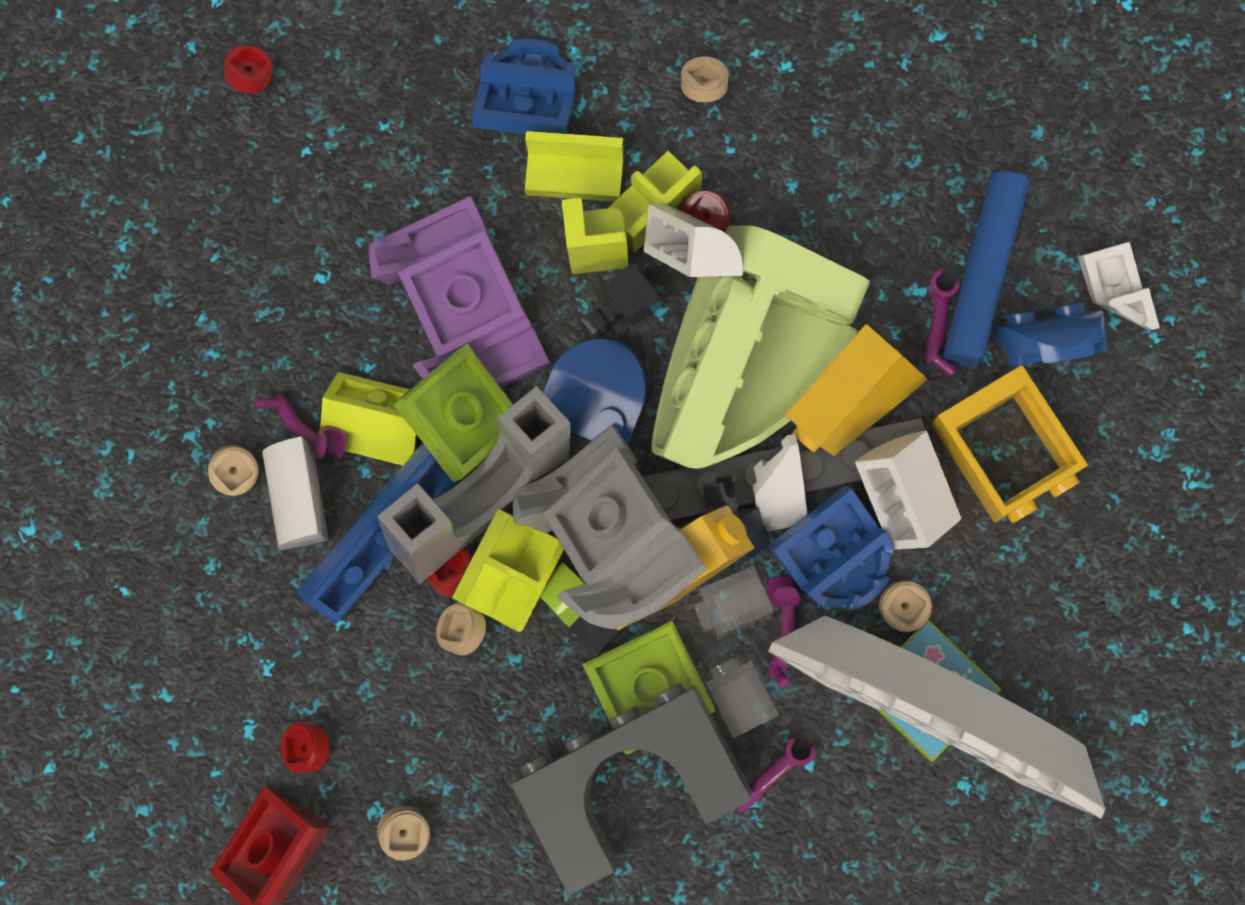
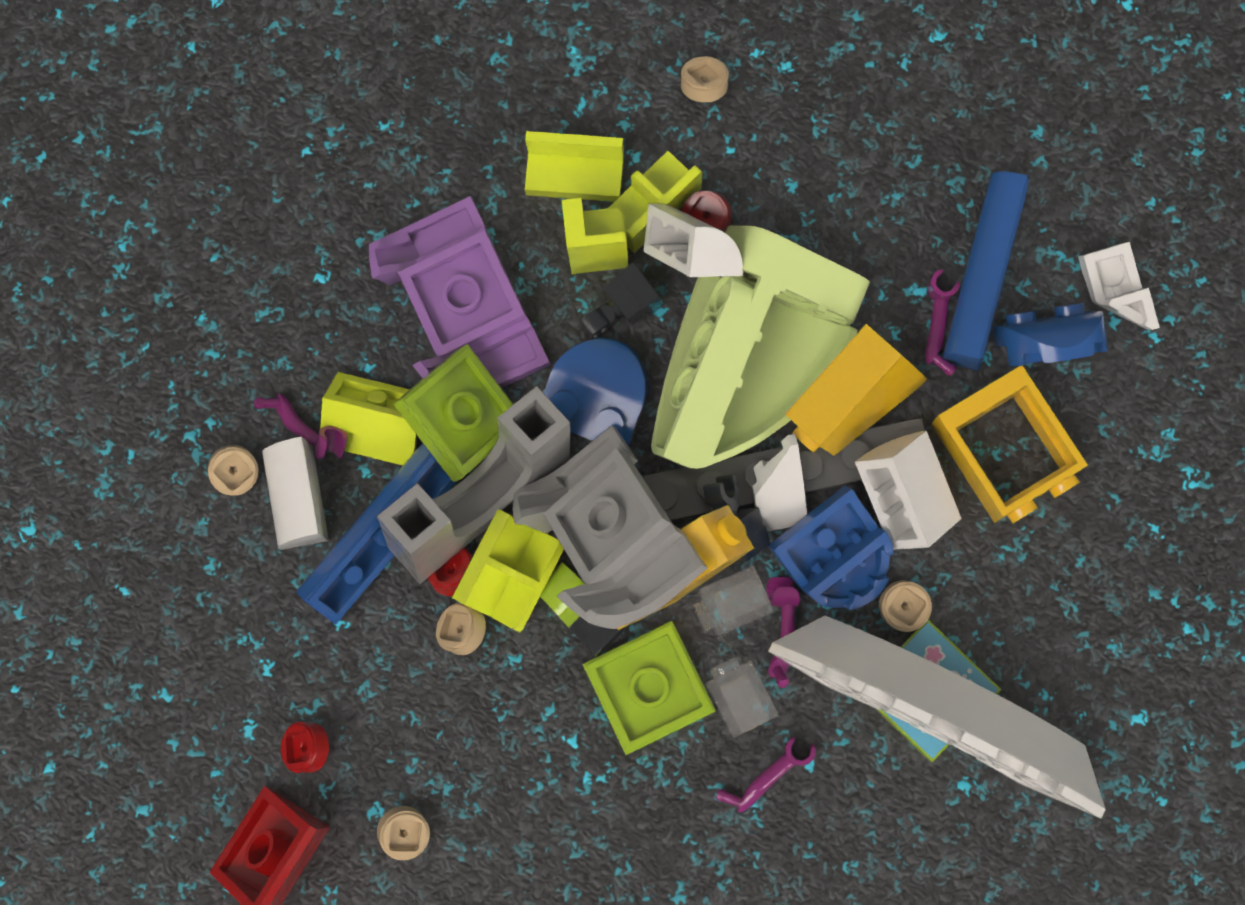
(248, 69): red tile -> none
(525, 89): blue slope -> none
(559, 790): dark grey arch -> none

